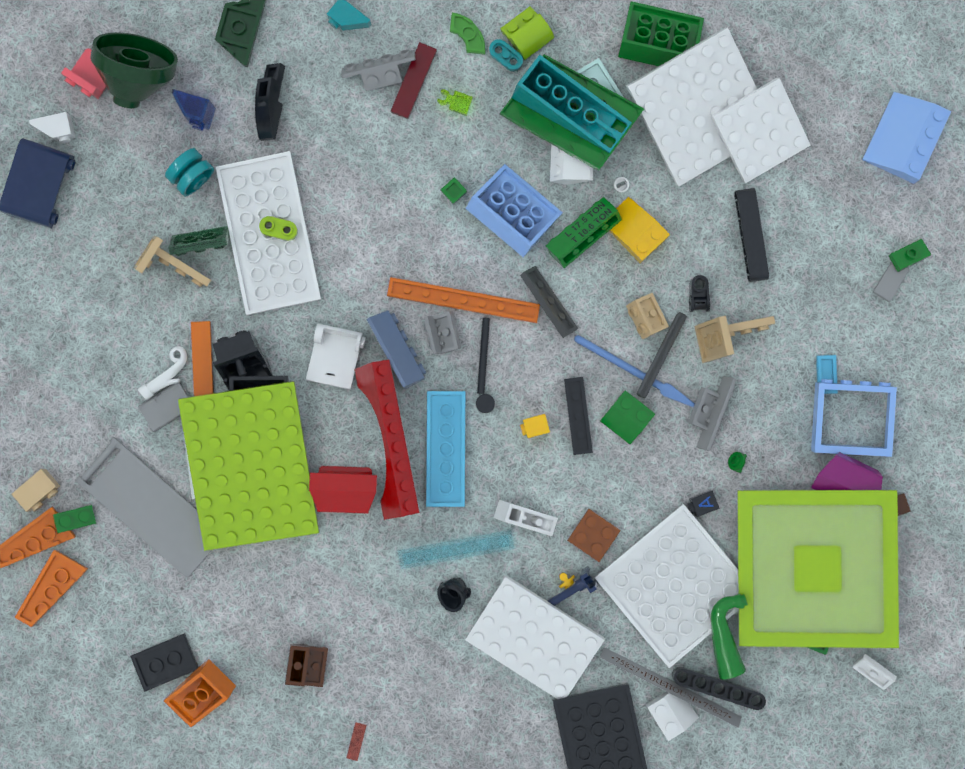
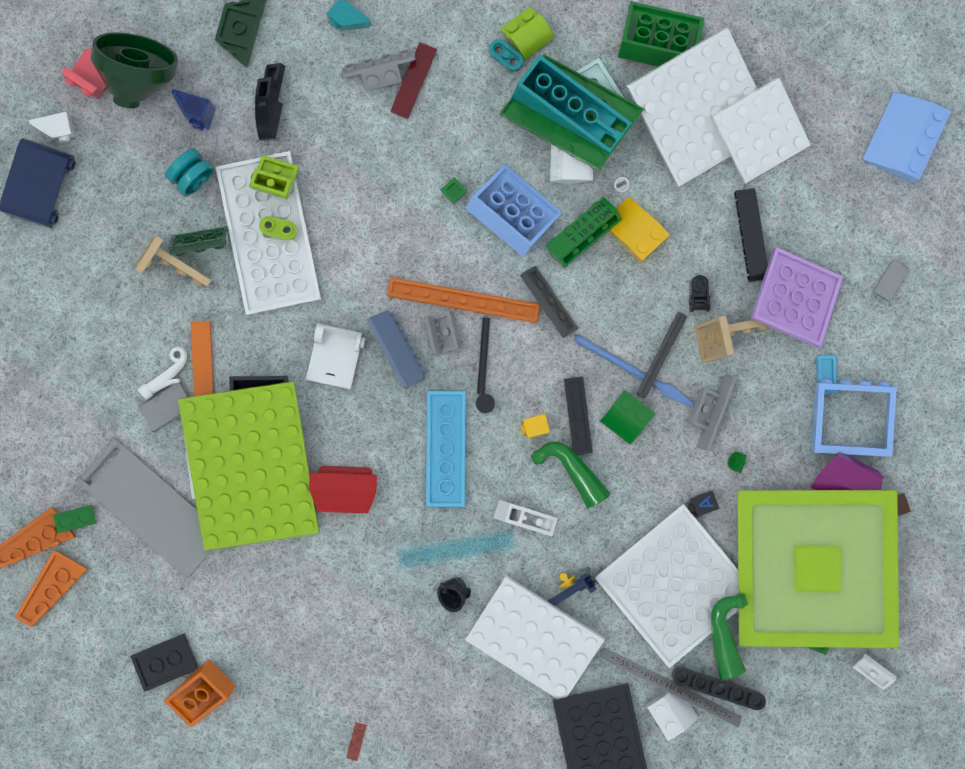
(36, 490): tan brick -> none
(240, 357): black piece -> none
(274, 177): none -> lime brick
(306, 665): reddish brown brick -> none
(378, 386): red arch -> none
(458, 102): clear neon green plate -> none
(468, 32): bright green tile -> none
(585, 480): none -> green animal
(593, 535): dark orange plate -> none
(647, 316): tan bracket -> none
(796, 297): none -> lavender plate
(909, 255): green plate -> none

